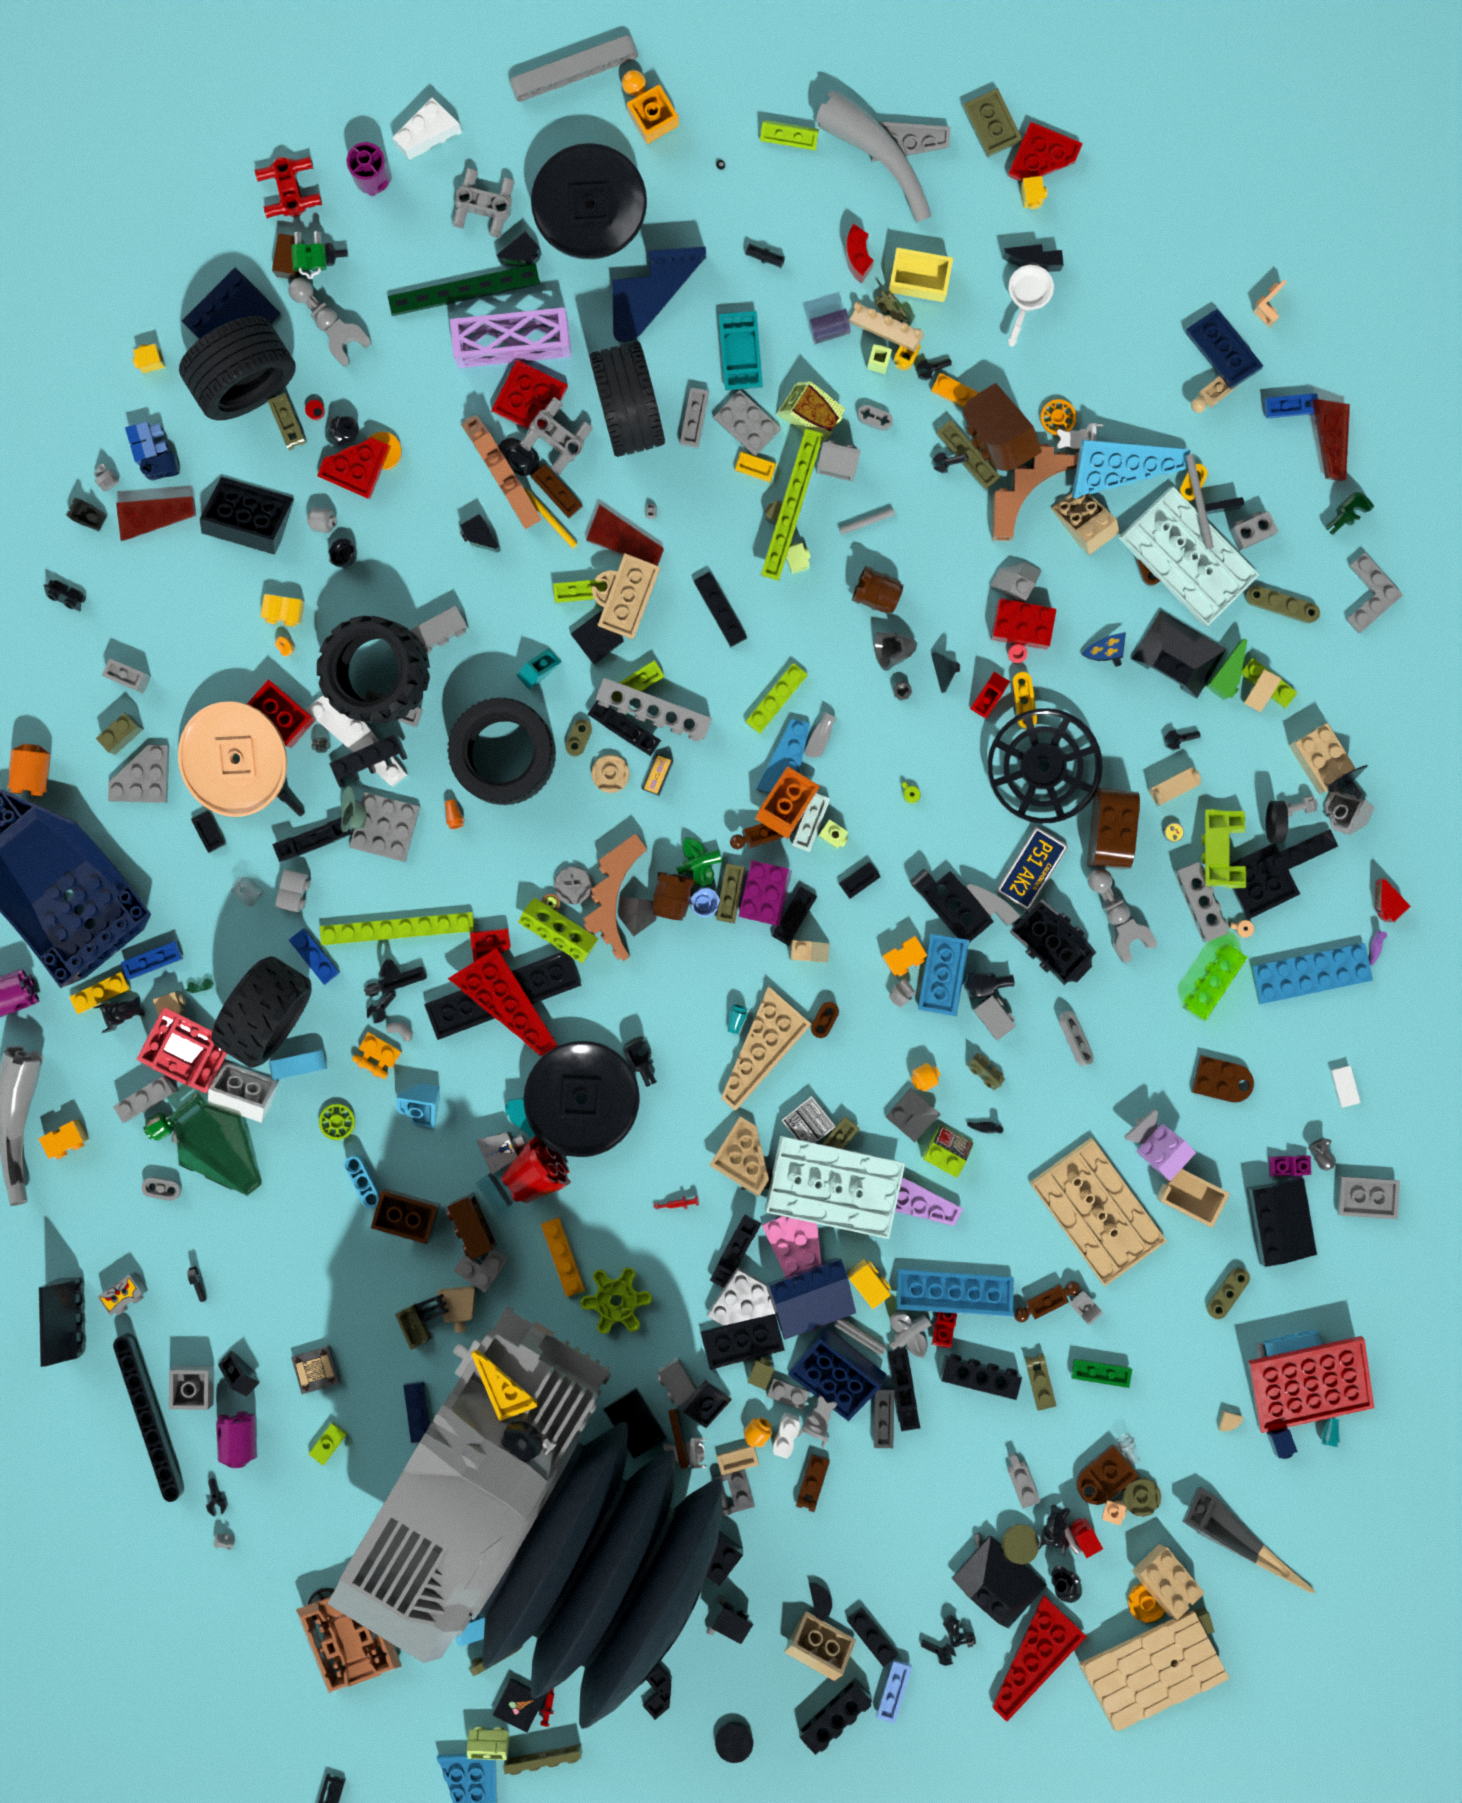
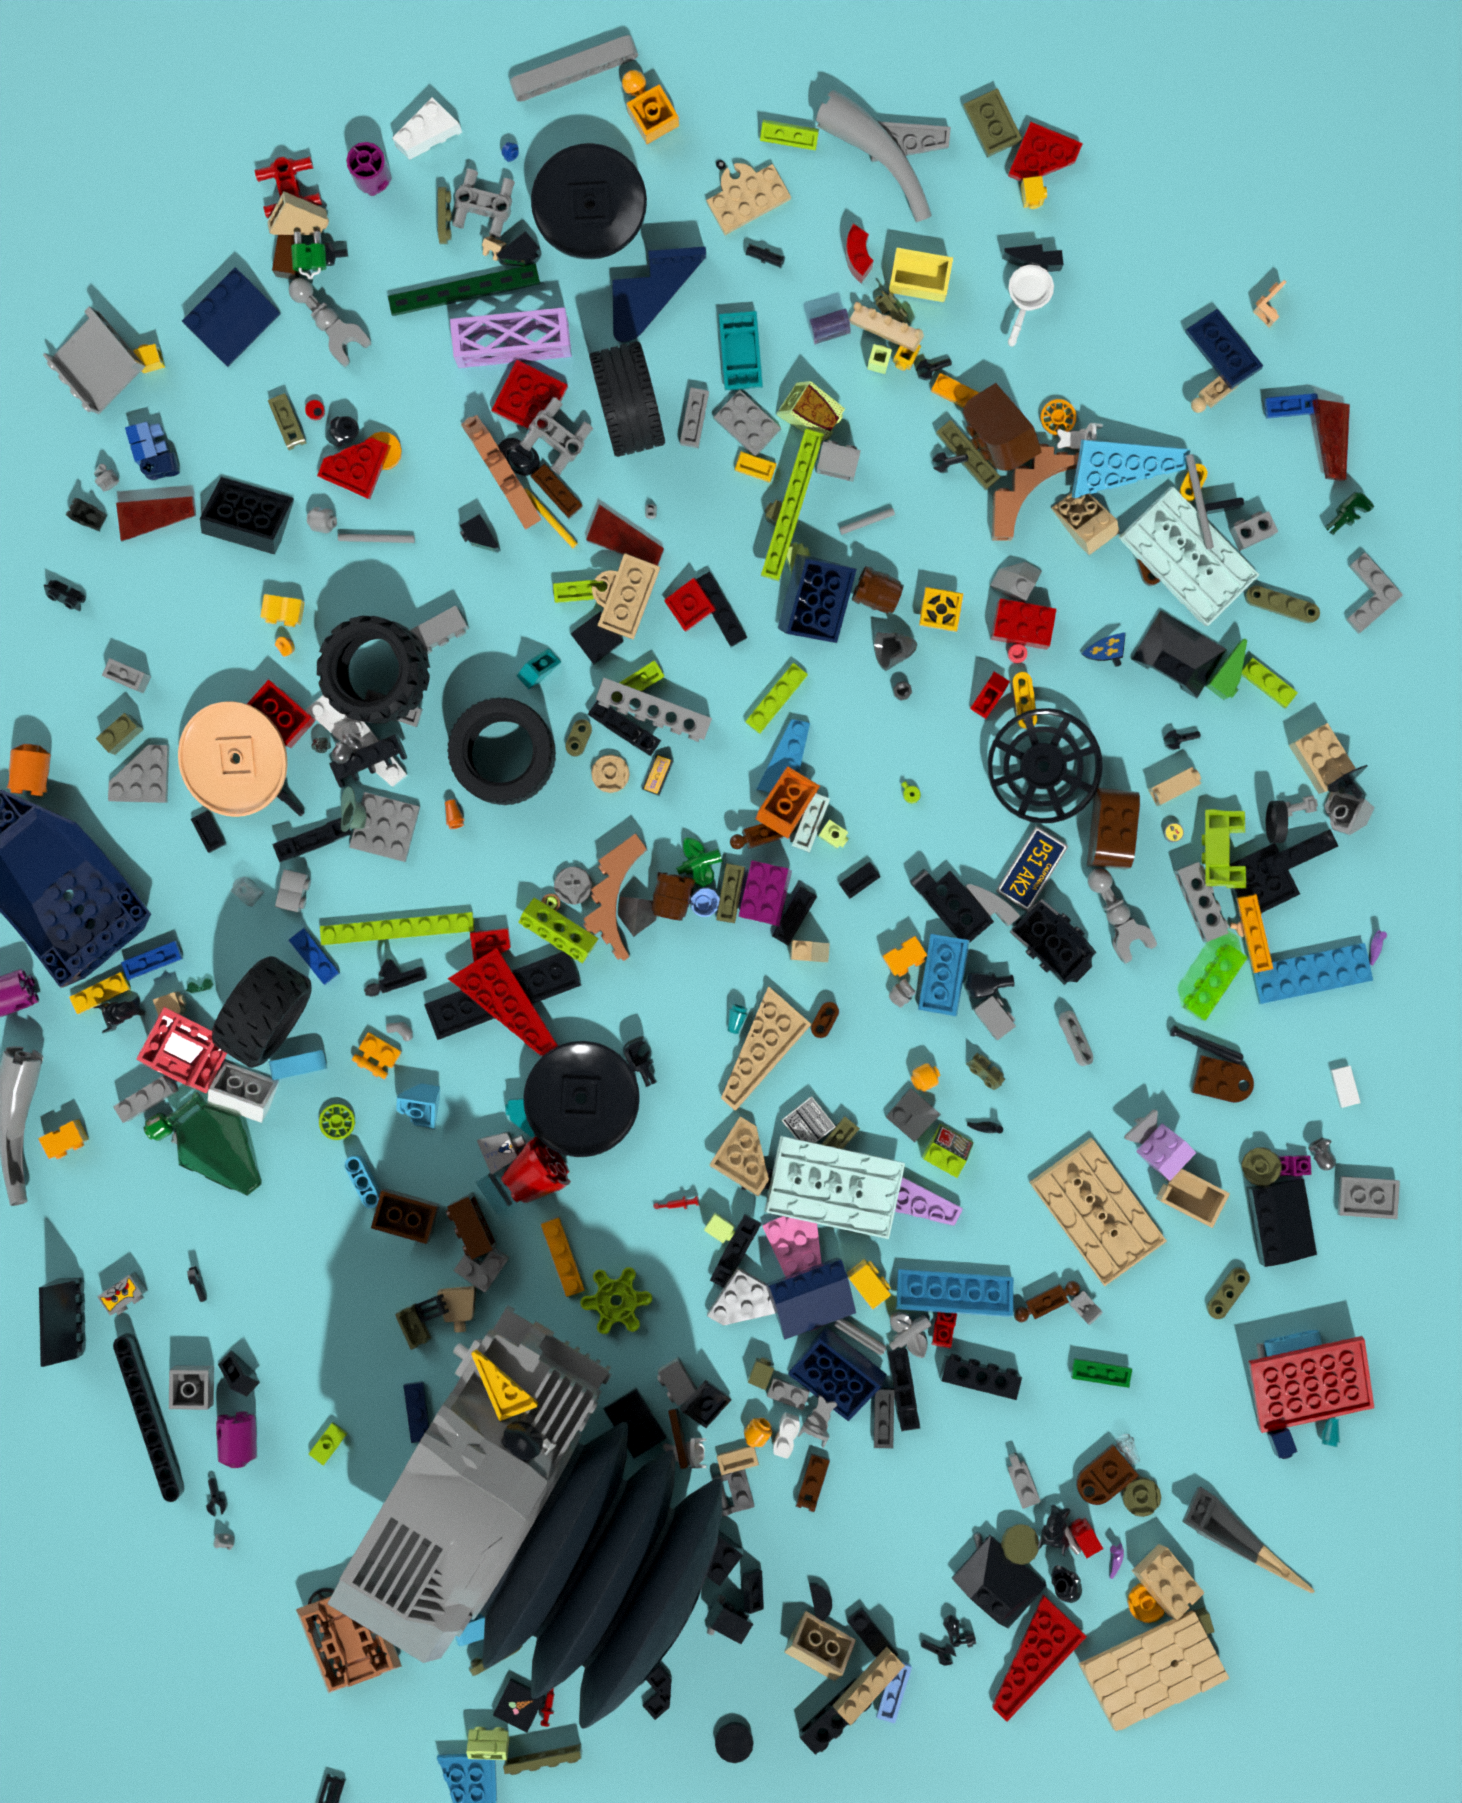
(95, 363): none -> light grey panel
(162, 1188): light grey plate -> none
(237, 368): black tyre -> none
(296, 215): none -> tan slope
(315, 1369): tile -> none
(342, 553): black hair -> none
(344, 748): none -> flat silver animal
(376, 538): none -> light grey bar
(381, 1007): black bar -> none
(444, 215): none -> olive plate
(493, 244): none -> tan tile
(510, 151): none -> blue plate
(690, 604): none -> red tile
(719, 1228): none -> yellowish green brick
(742, 1341): black tile -> none
(747, 196): none -> tan plate
(753, 1591): none -> black plate
(816, 598): none -> dark blue slope
(820, 736): light grey piece -> none
(868, 1686): none -> tan brick
(876, 413): light grey beam -> none
(941, 611): none -> yellow piece
(945, 670): black piece -> none
(1040, 1382): olive plate -> none
(1114, 1511): light nougat bracket -> none
(1118, 1554): none -> medium lavender bar
(1222, 1051): none -> black piece
(1229, 1421): tan tile -> none
(1254, 933): none -> light orange tile
(1261, 1166): none -> olive tile
(1262, 690): tan slope -> none
(1389, 901): red slope -> none

